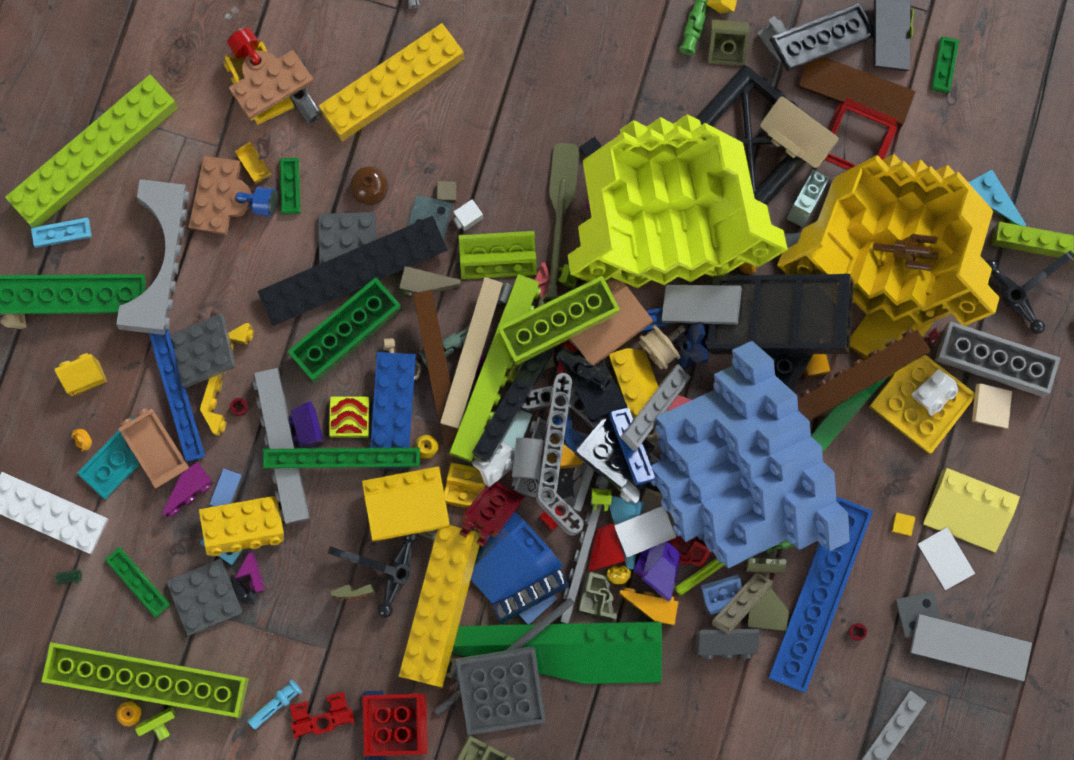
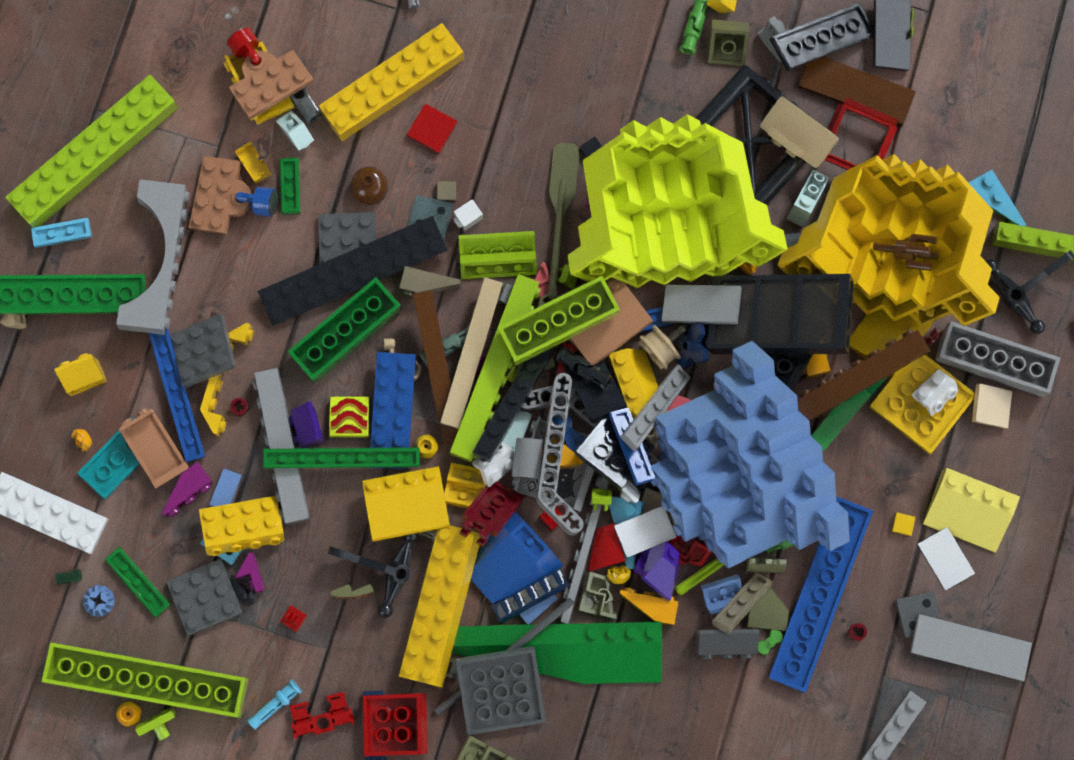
(102, 609): none -> medium blue gear
(293, 618): none -> red tile
(295, 130): none -> light aqua slope
(432, 128): none -> red tile
(774, 638): none -> bright green piece
(945, 64): green tile -> none

